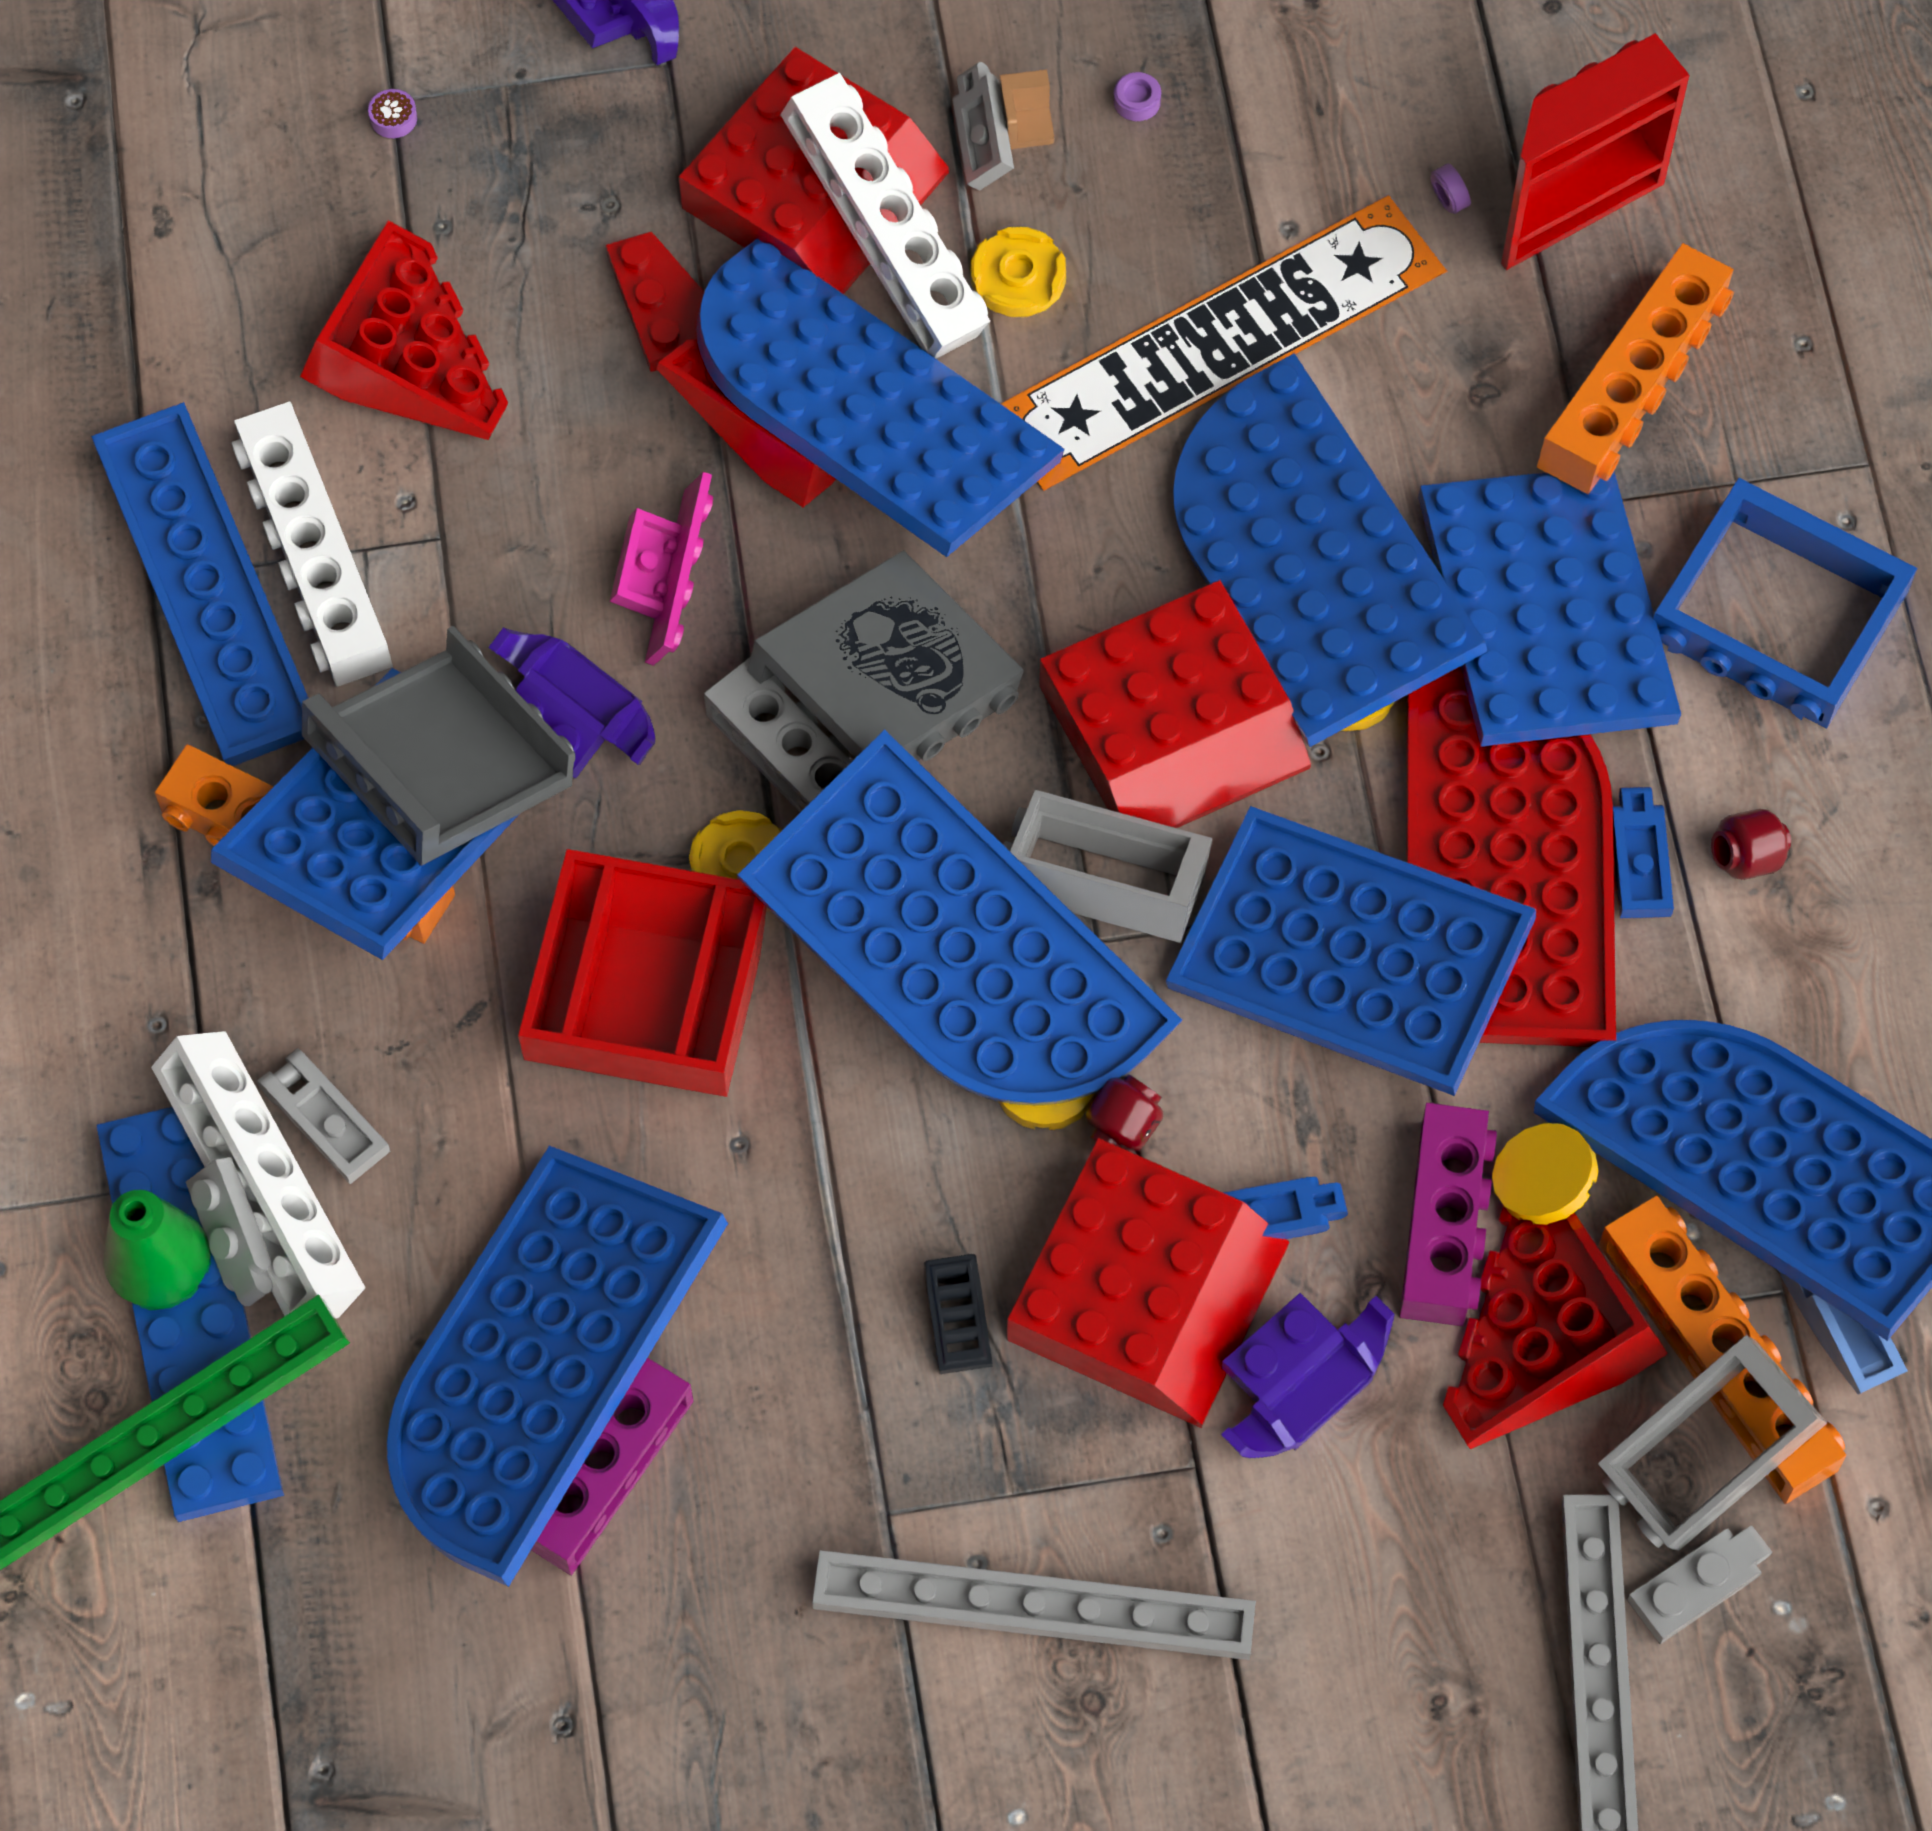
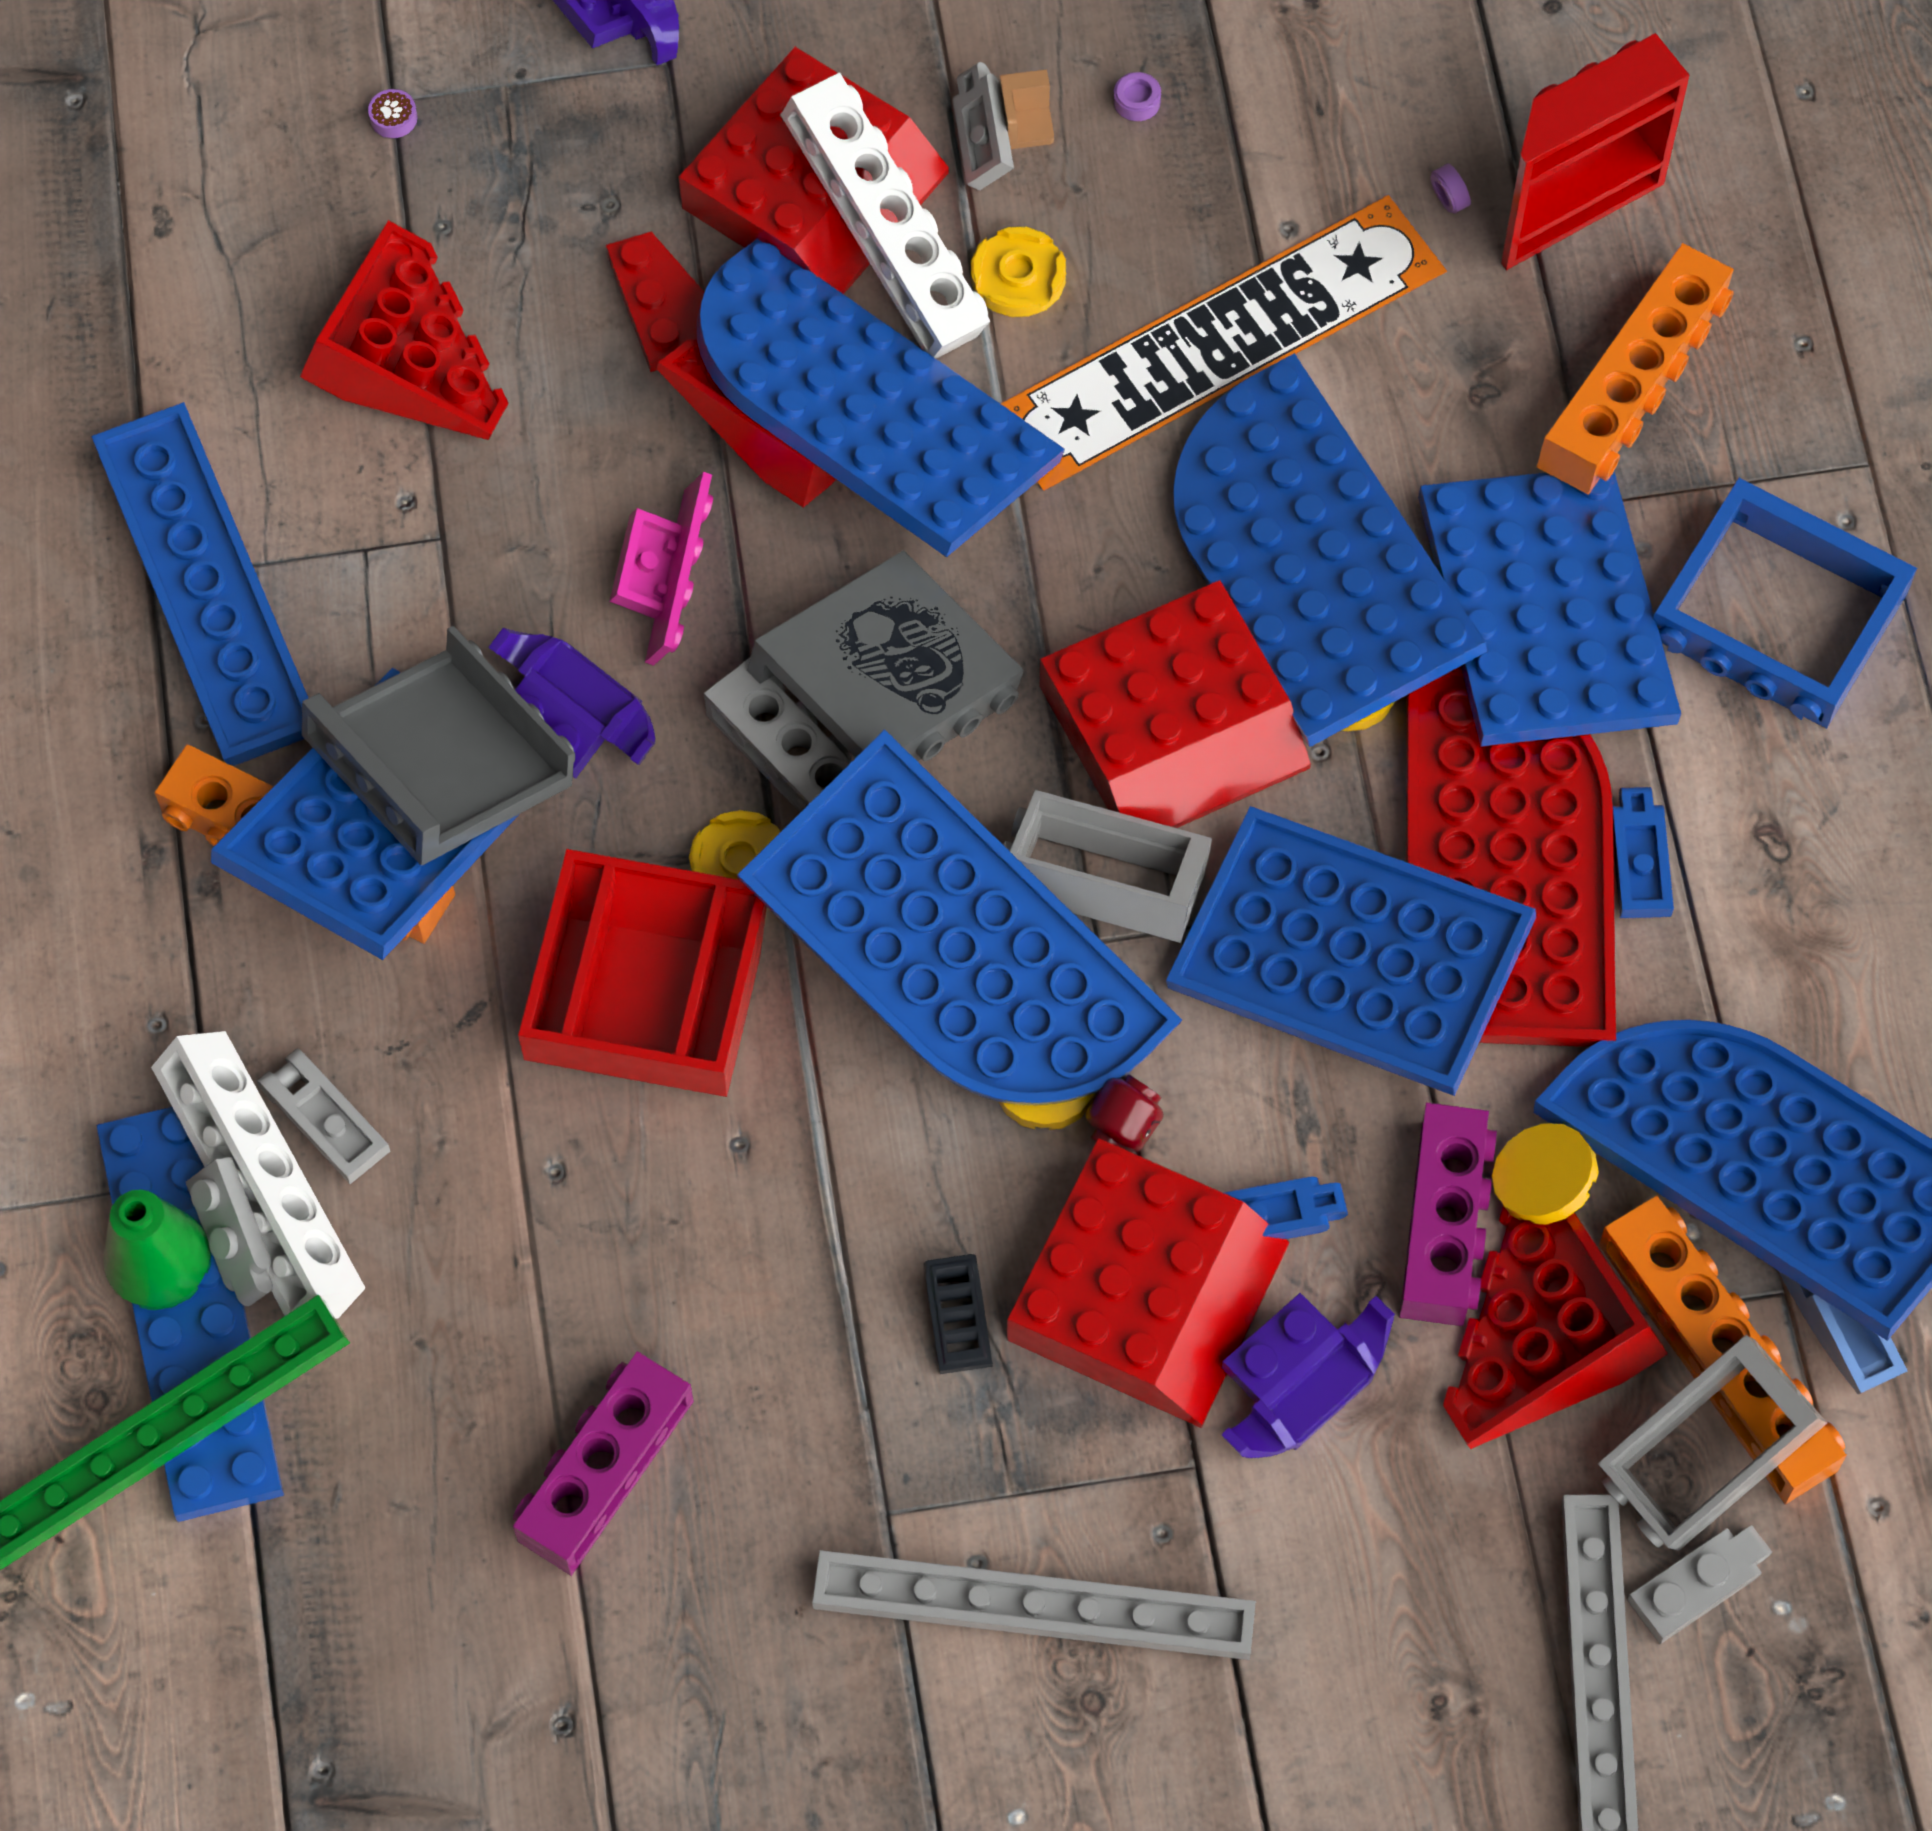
(277, 437): white brick -> none
(538, 1356): blue plate -> none
(1750, 844): dark red head -> none

